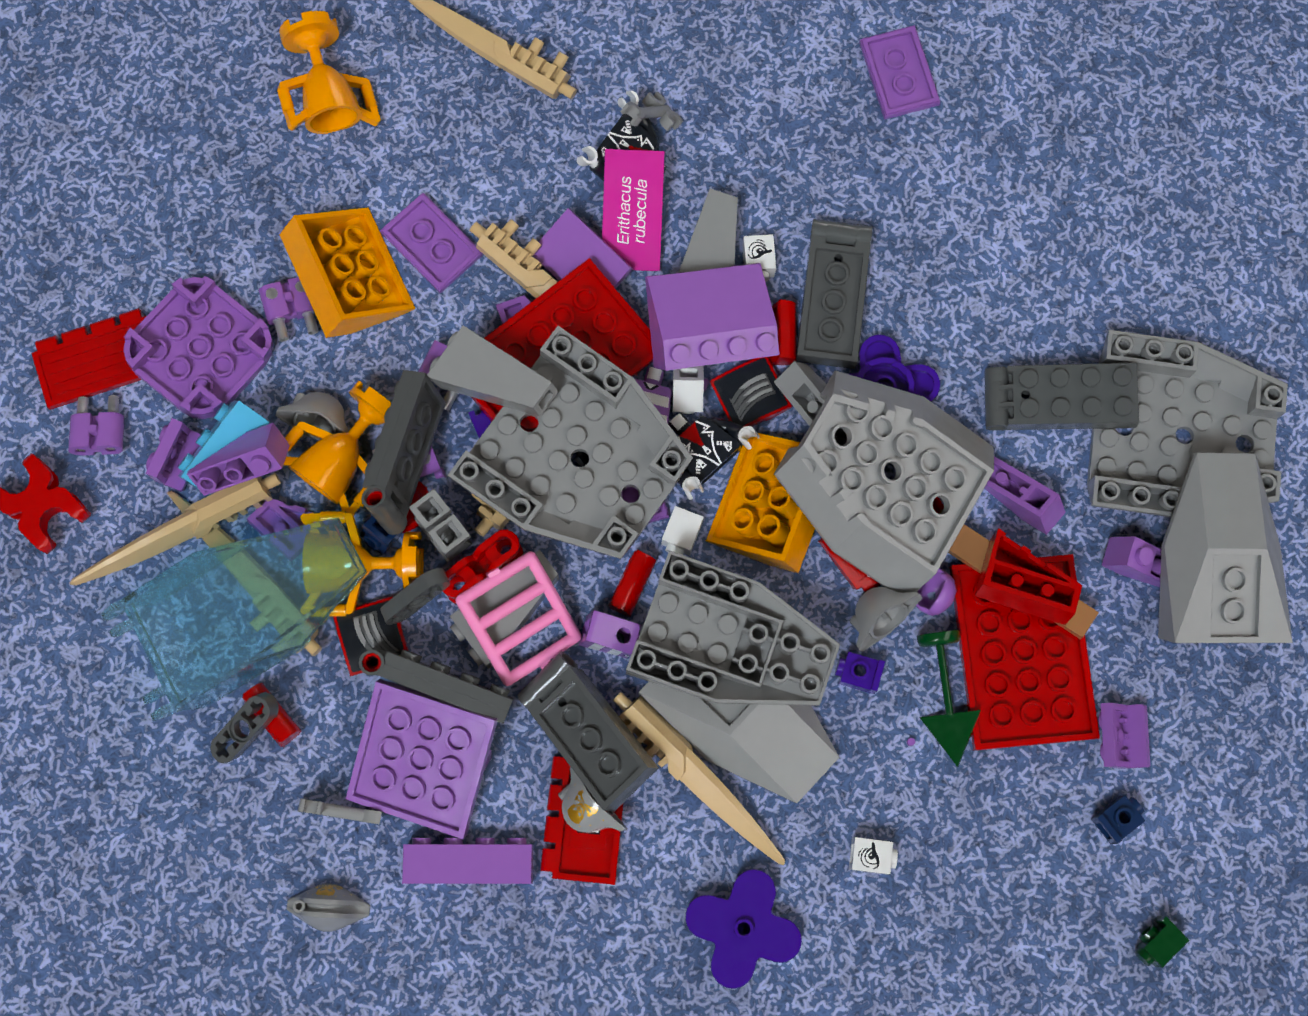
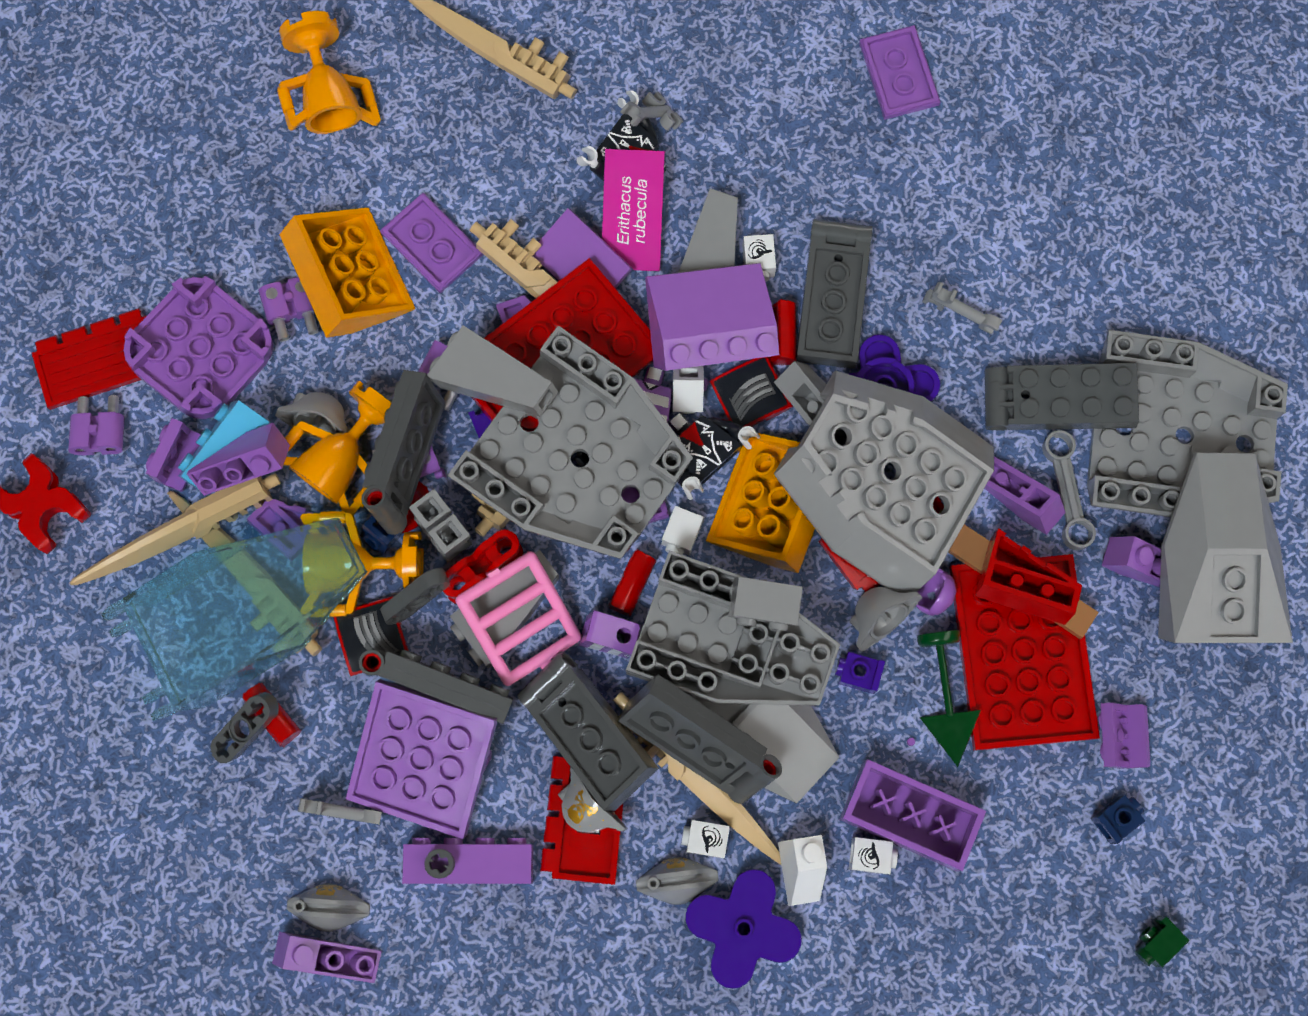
(326, 957): none -> medium lavender slope
(435, 873): none -> dark grey bush
(677, 880): none -> light grey hat
(700, 739): none -> dark grey hinge
(706, 838): none -> white brick
(765, 602): none -> light grey brick
(803, 869): none -> white slope
(912, 815): none -> medium lavender brick
(946, 298): none -> light grey bar
(1068, 490): none -> light grey piece

